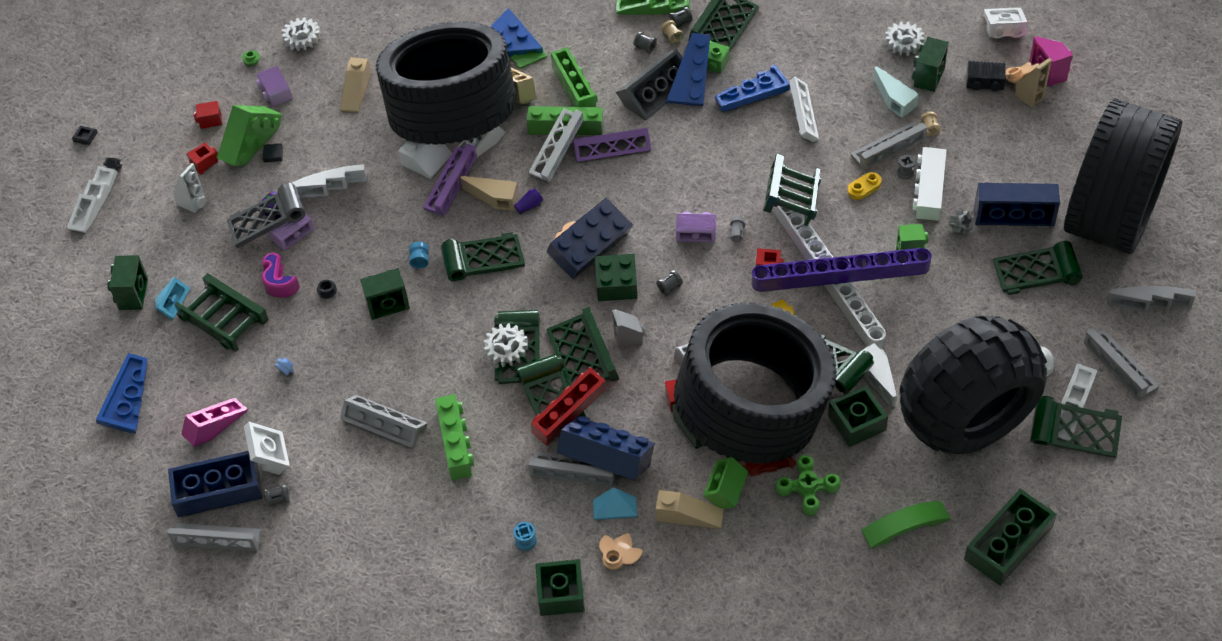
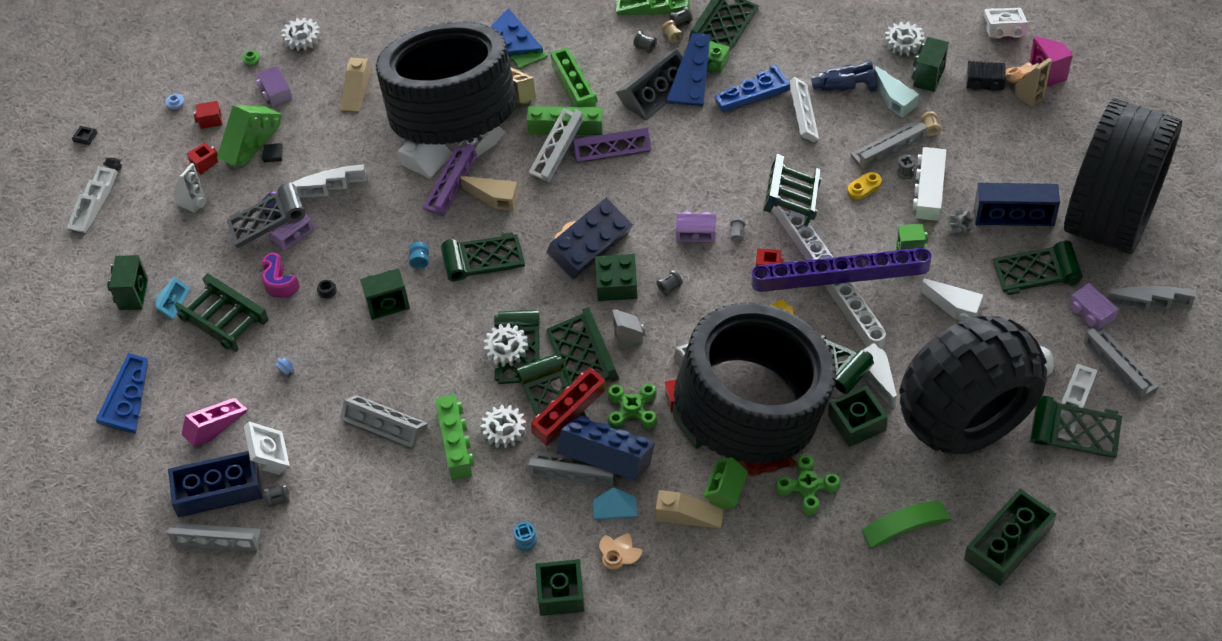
(175, 101): none -> light blue plate
(506, 429): none -> white gear
(529, 201): dark purple cone -> none
(632, 407): none -> bright green gear
(846, 77): none -> dark blue piece
(955, 301): none -> white slope
(1093, 307): none -> lavender brick

